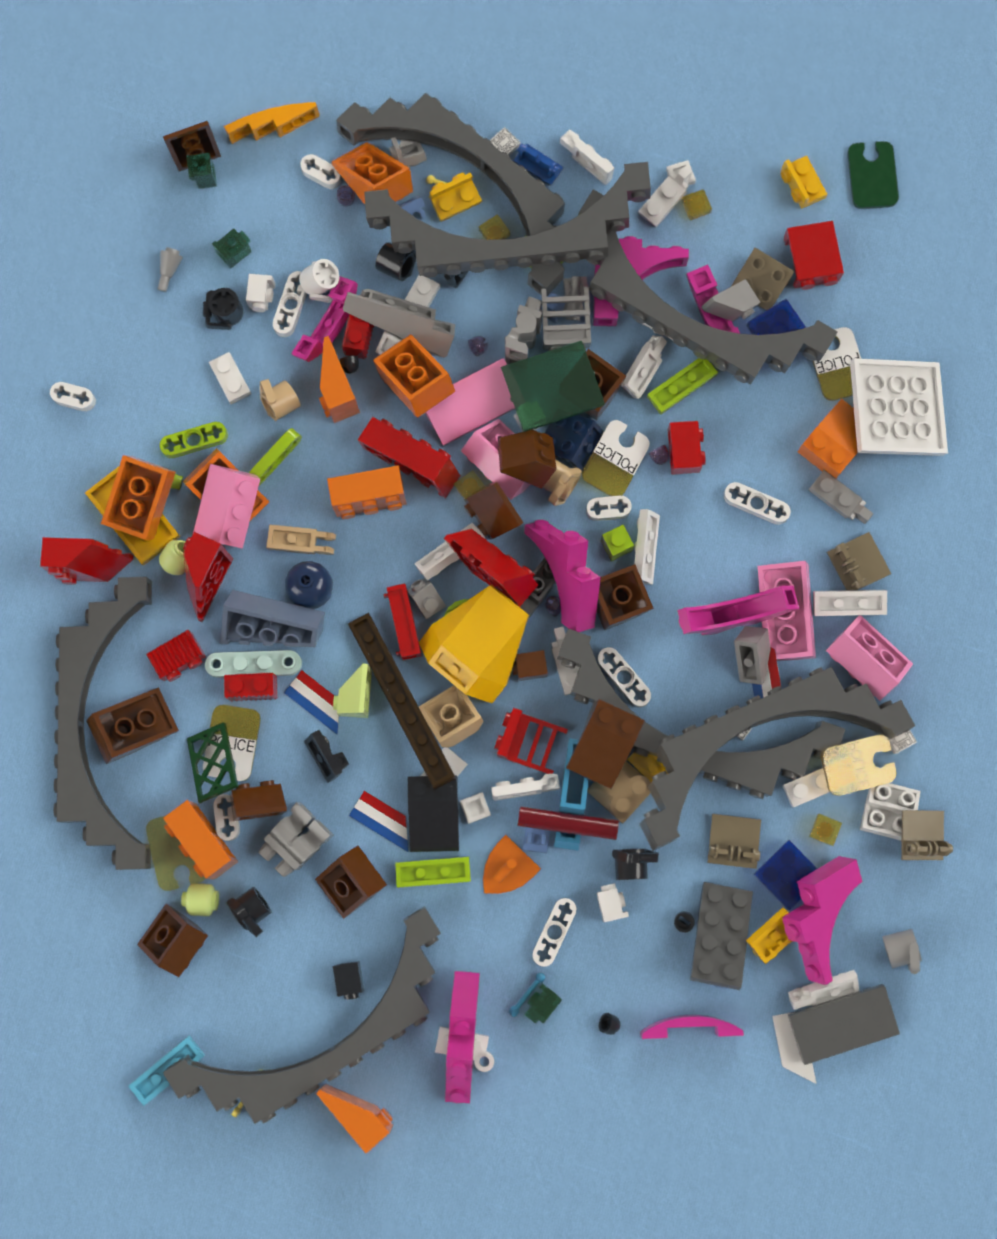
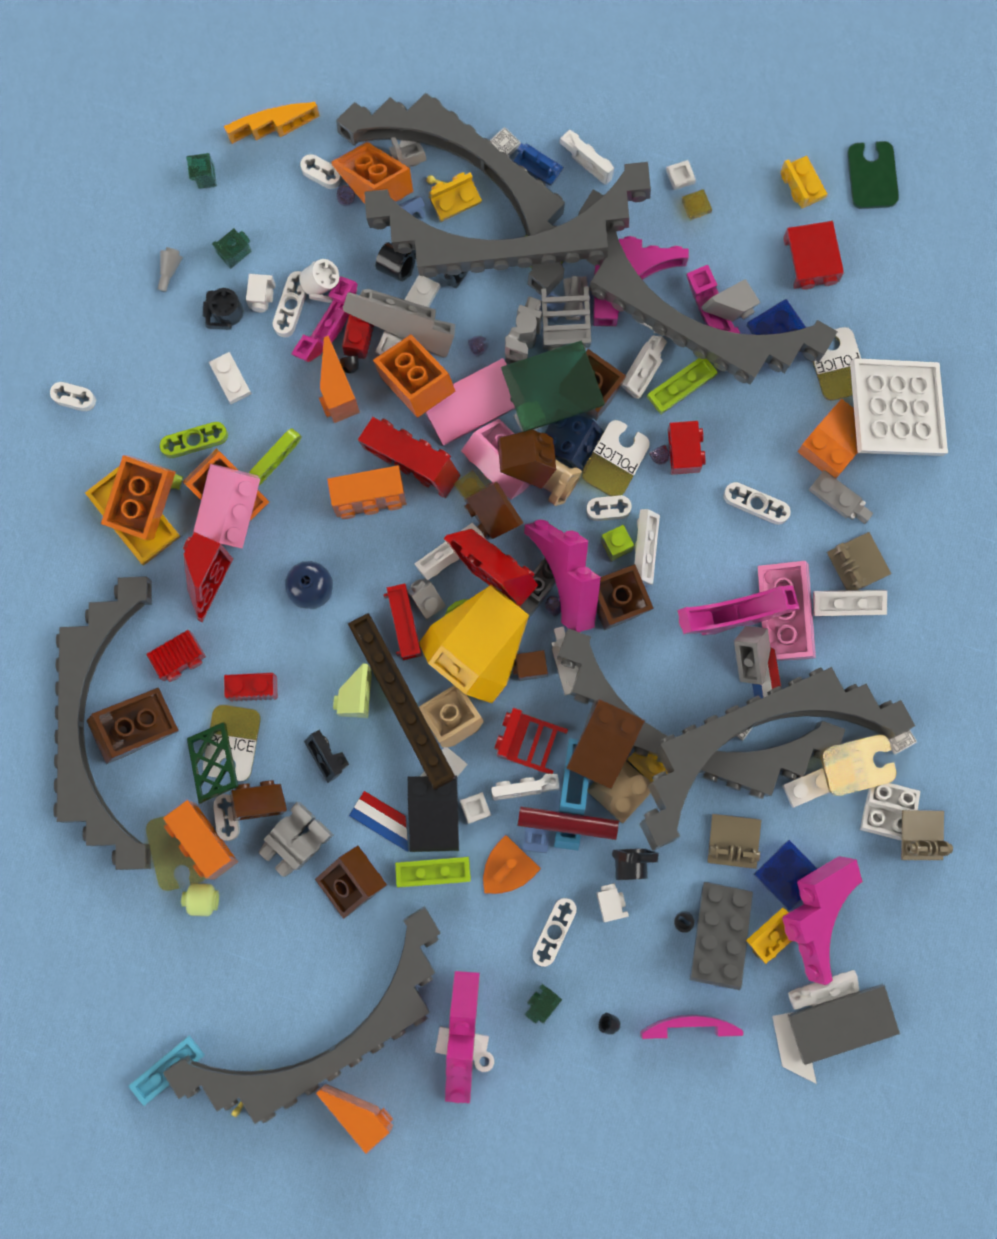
(81, 560): red wedge -> none
(172, 558): yellowish green head -> none
(172, 940): reddish brown slope -> none
(191, 141): reddish brown slope -> none
(249, 910): black piece -> none
(253, 663): light aqua plate -> none
(269, 621): sand blue wedge -> none
(278, 399): tan piece -> none
(298, 540): tan hinge -> none
(314, 699): sticker -> none
(348, 980): black brick -> none
(494, 229): clear yellow plate -> none
(514, 1010): dark azure hinge -> none
(634, 677): white beam -> none
(666, 197): white hinge -> none
(765, 277): dark tan hinge -> none
(825, 829): clear yellow plate -> none
(869, 657): bright pink slope -> none
(903, 950): light grey piece -> none

